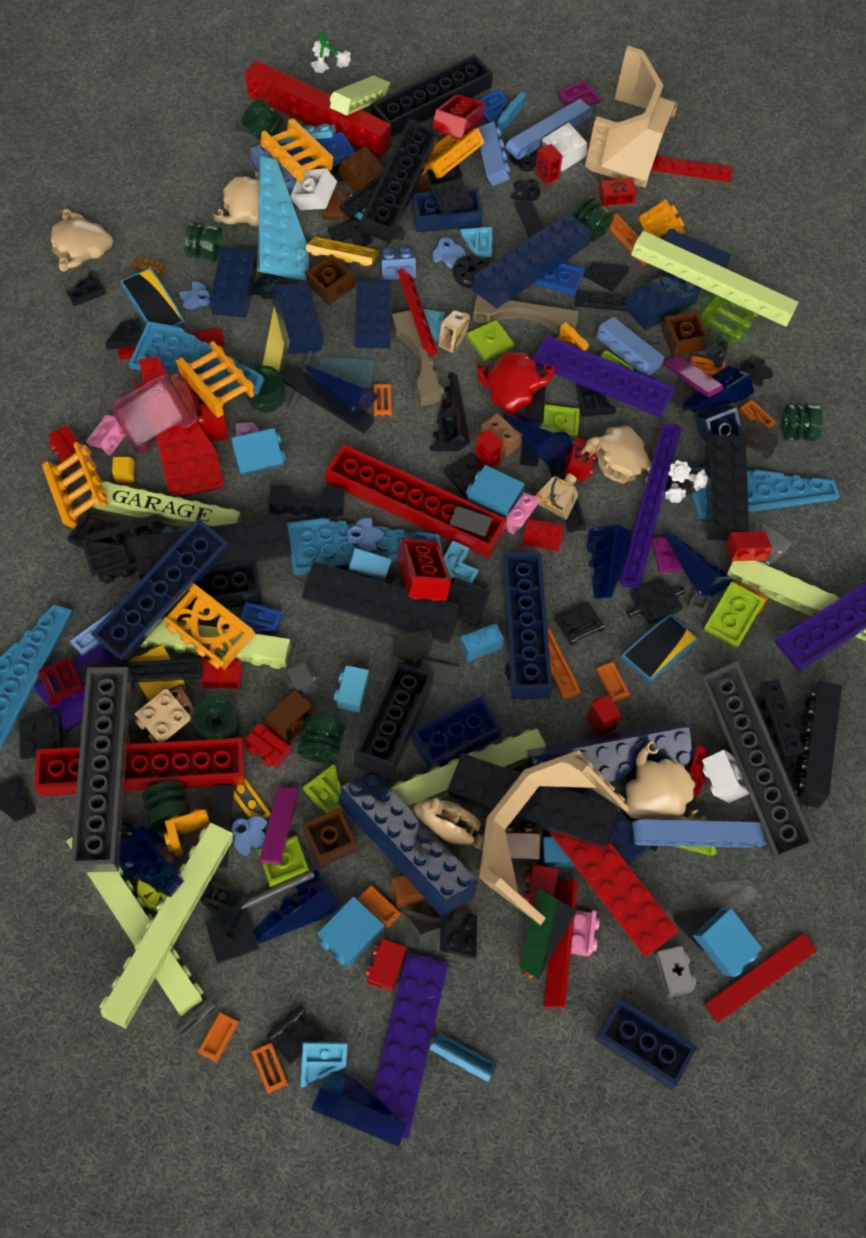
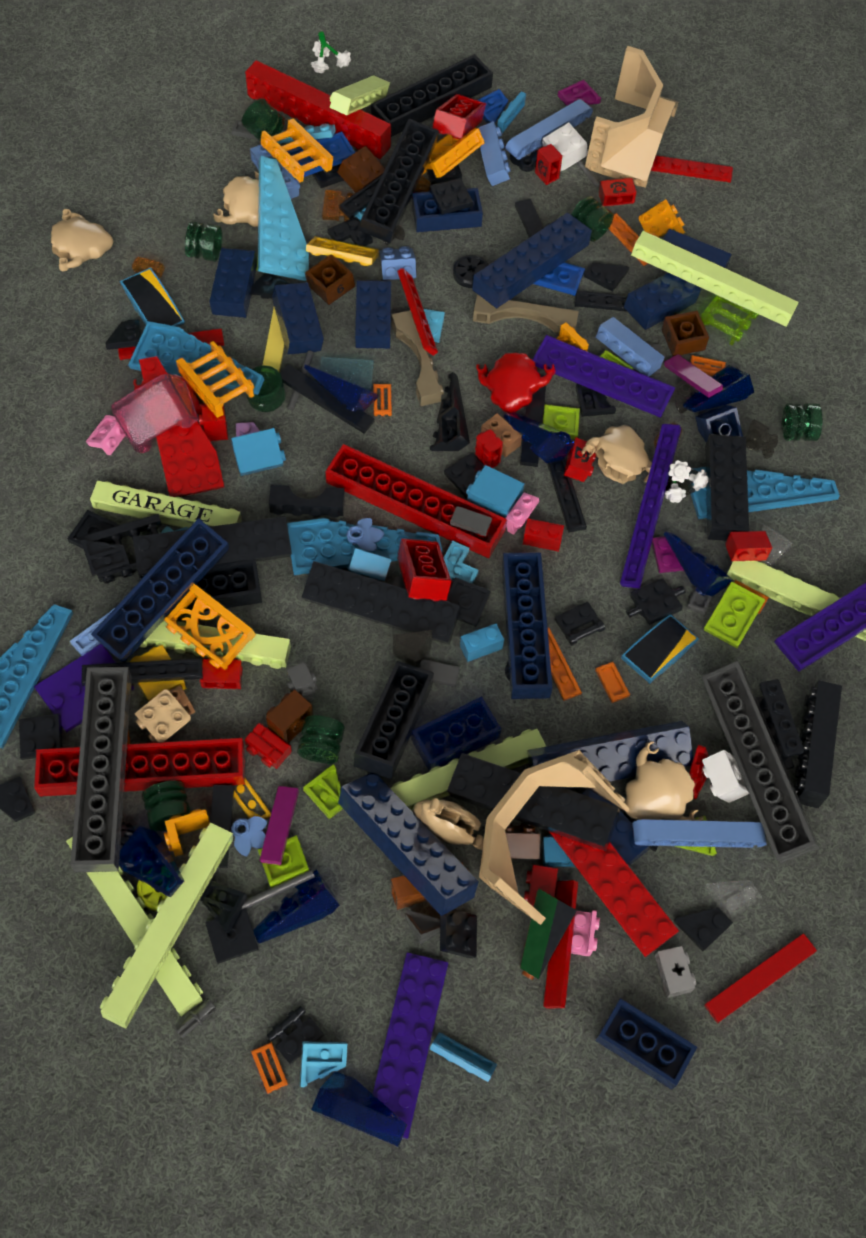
(59, 486): light orange fence -> none
(62, 443): red brick -> none
(66, 677): dark red plate -> none
(85, 290): black wing -> none
(123, 469): yellow piece -> none
(194, 297): medium blue plate -> none
(214, 711): clear green wheel -> none
(218, 1037): orange tile -> none
(260, 618): blue wing -> none
(314, 190): white brick -> none
(329, 837): reddish brown brick -> none
(350, 932): dark azure brick -> none
(352, 688): medium azure brick -> none
(379, 906): orange tile -> none
(386, 965): red brick -> none
(448, 253): medium blue plate -> none
(458, 325): tan torso -> none
(479, 240): medium azure wing -> none
(490, 340): lime plate -> none
(526, 190): black plate -> none
(559, 496): tan torso -> none
(603, 715): red brick -> none
(609, 551): clear blue wedge -> none
(717, 349): black wing -> none
(727, 942): dark azure brick -> none
(750, 415): orange tile -> none
(757, 370): black plate -> none

